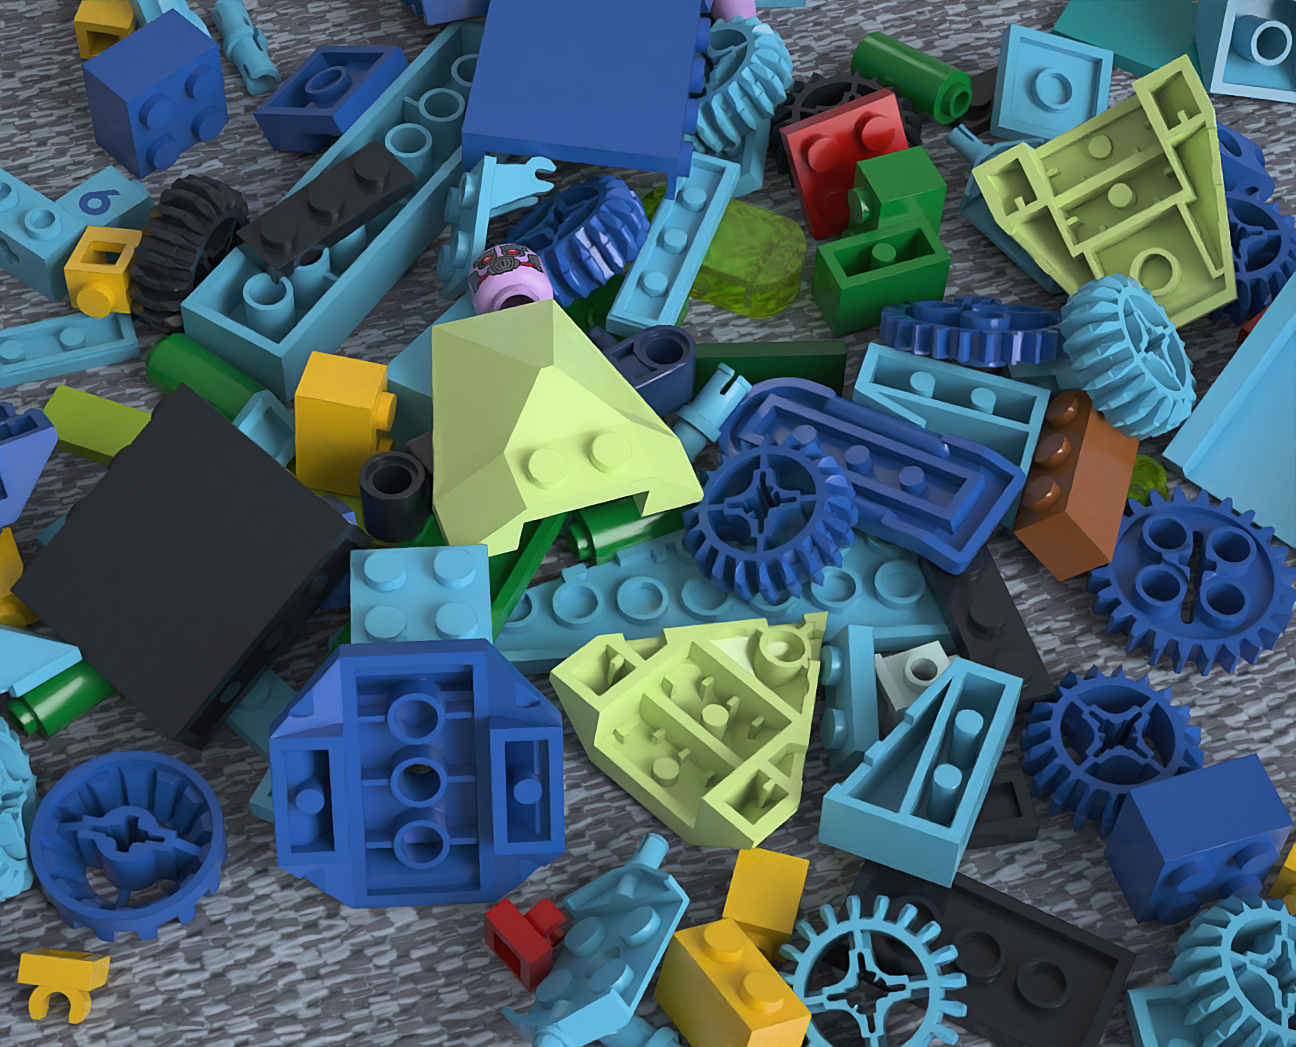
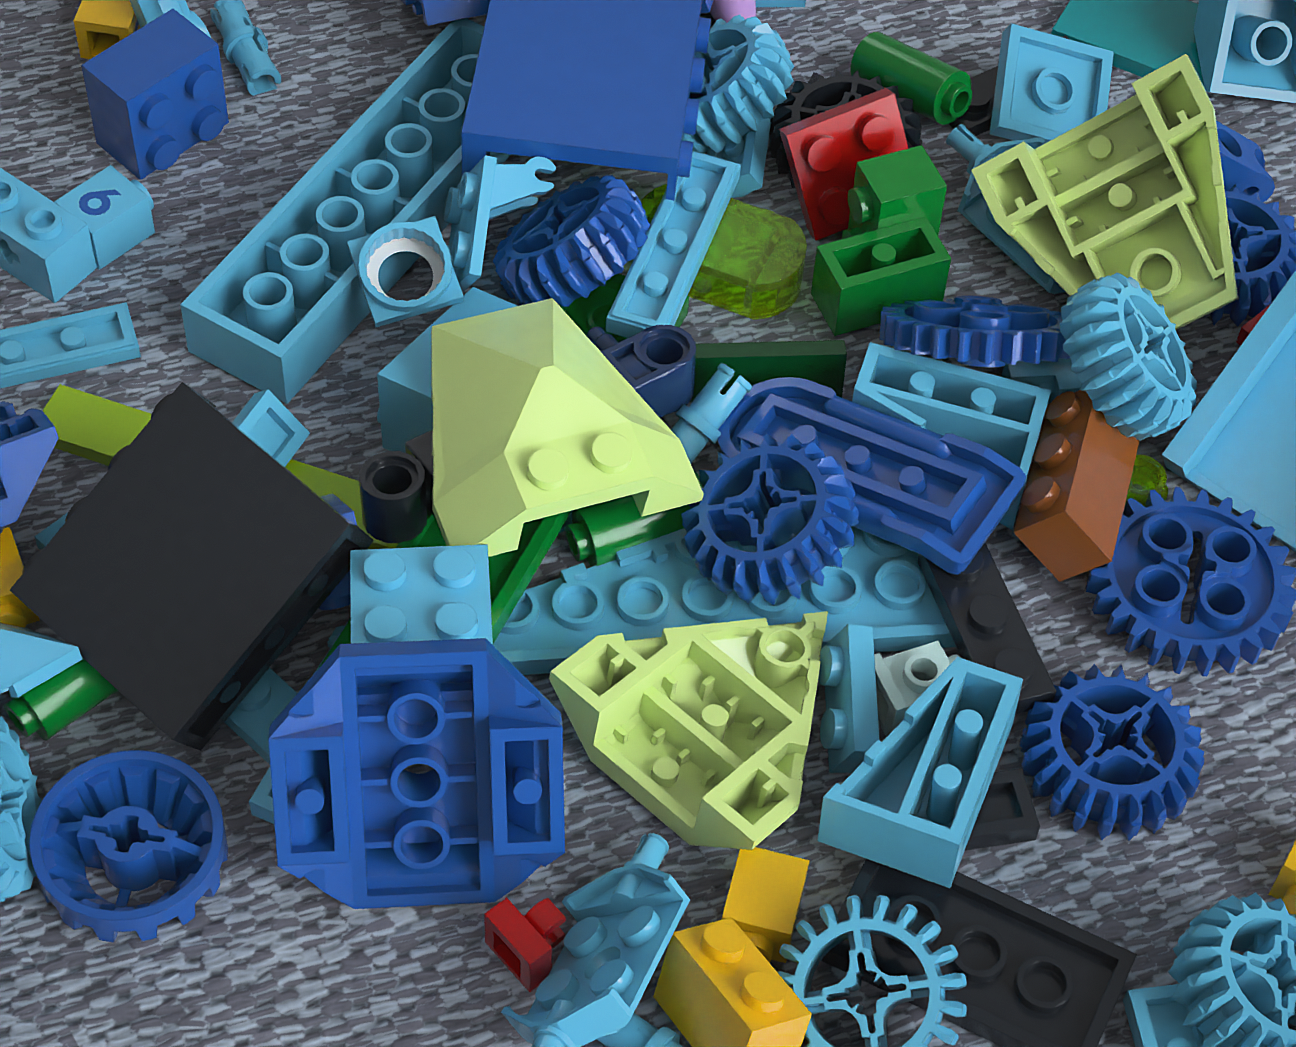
(62, 972): yellow tile -> none
(95, 284): yellow brick -> none
(182, 246): black gear -> none
(186, 361): green brick -> none
(325, 211): black plate -> none
(327, 95): blue plate -> none
(341, 420): yellow brick -> none
(418, 237): none -> medium azure piece
(507, 278): lavender head -> none
(1197, 839): blue brick -> none

